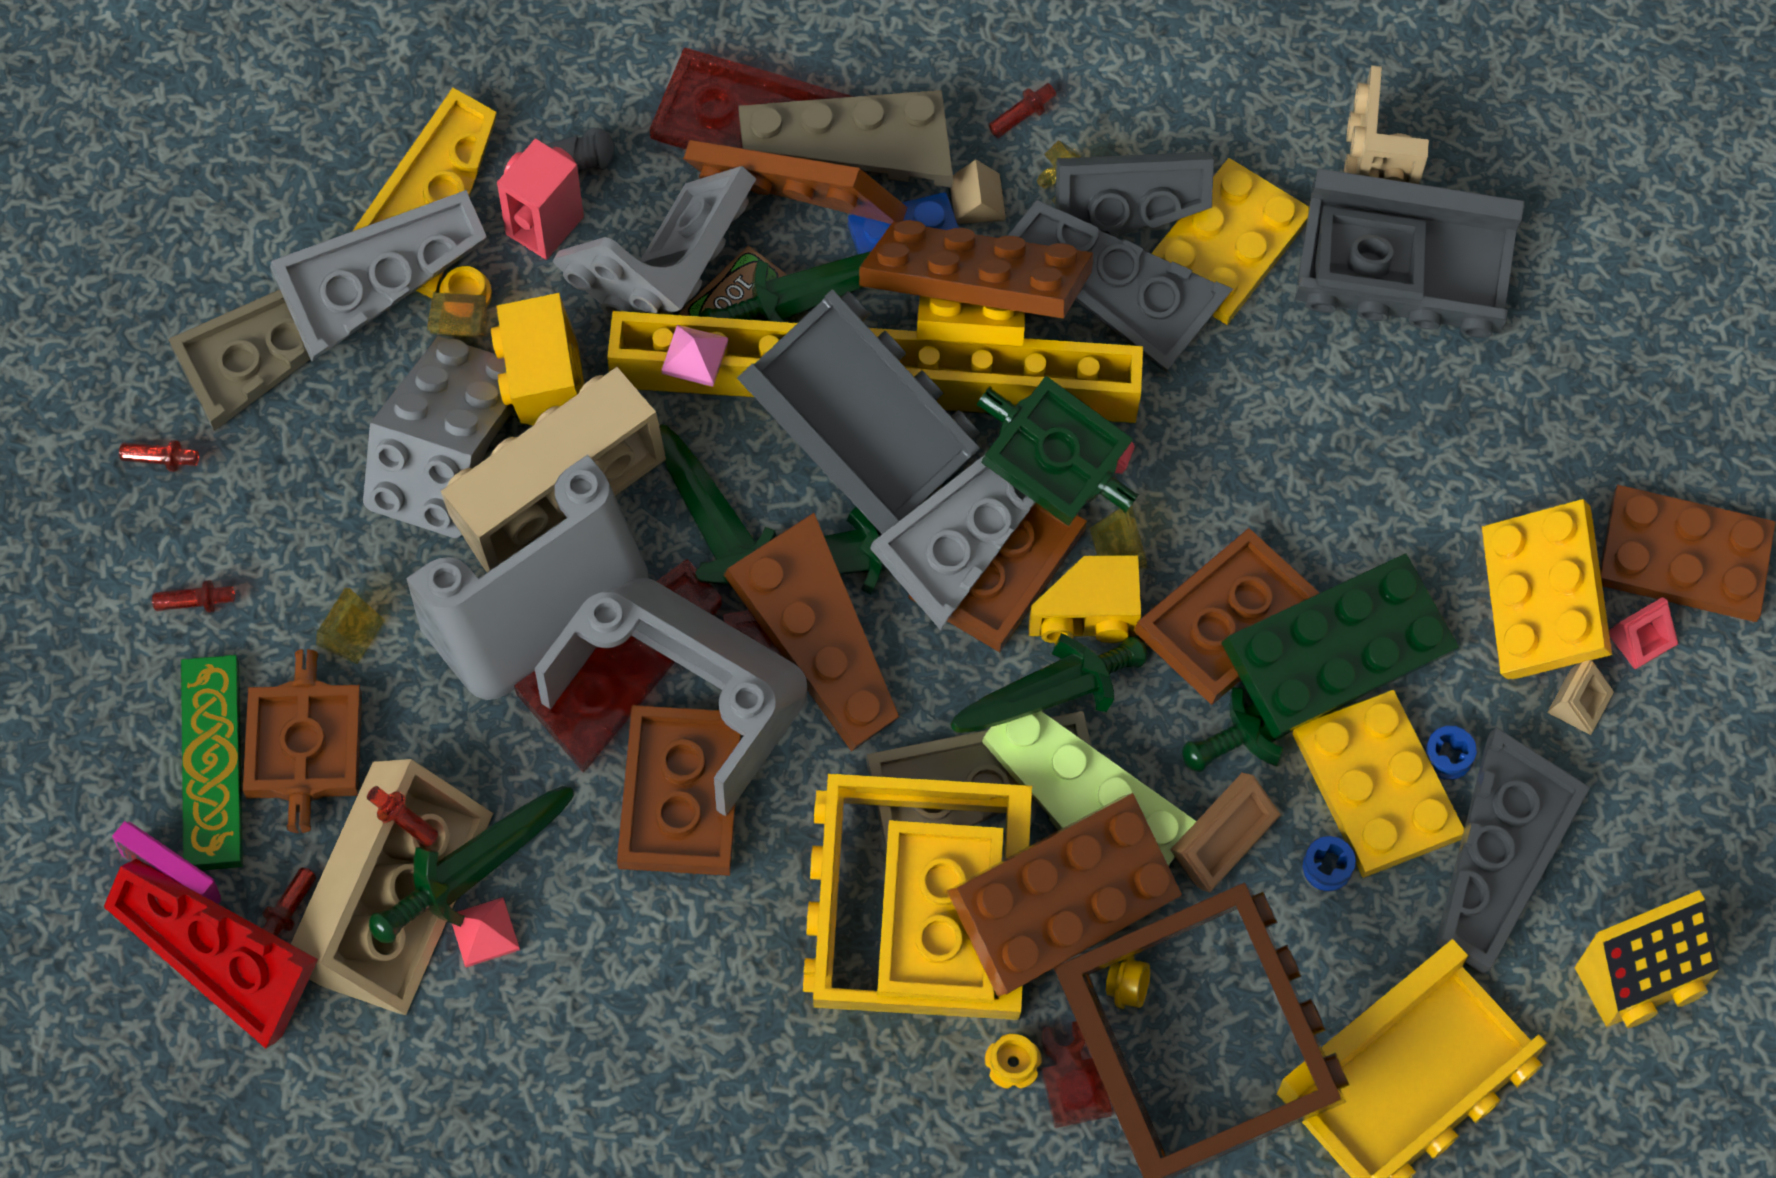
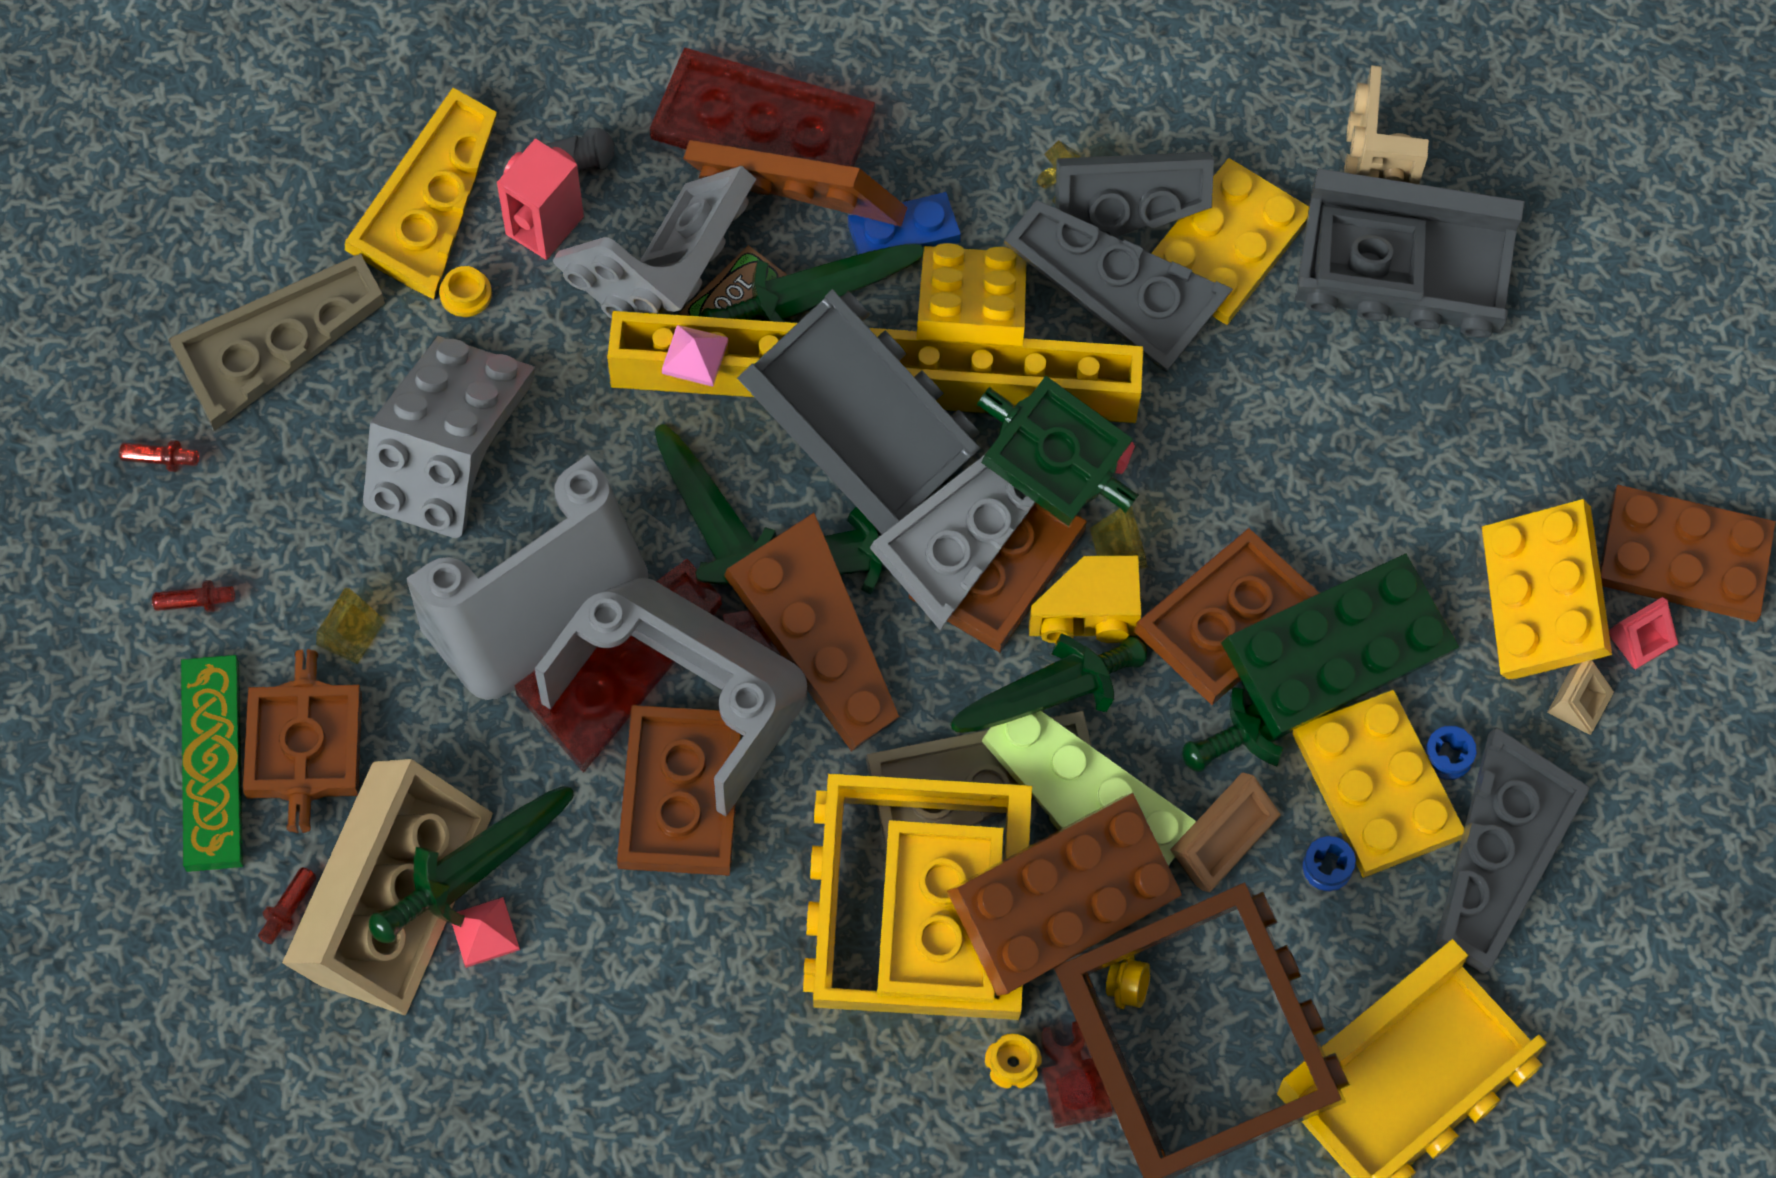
(139, 845): dark pink tile -> none
(220, 953): red wing -> none
(365, 272): light grey wing -> none
(392, 808): clear red piece -> none
(458, 315): clear yellow slope -> none
(512, 492): tan slope -> none
(538, 356): yellow slope -> none
(875, 133): dark tan wing -> none
(977, 194): tan slope -> none
(977, 269): dark orange plate -> none
(1031, 103): clear red piece -> none
(1650, 961): slope -> none

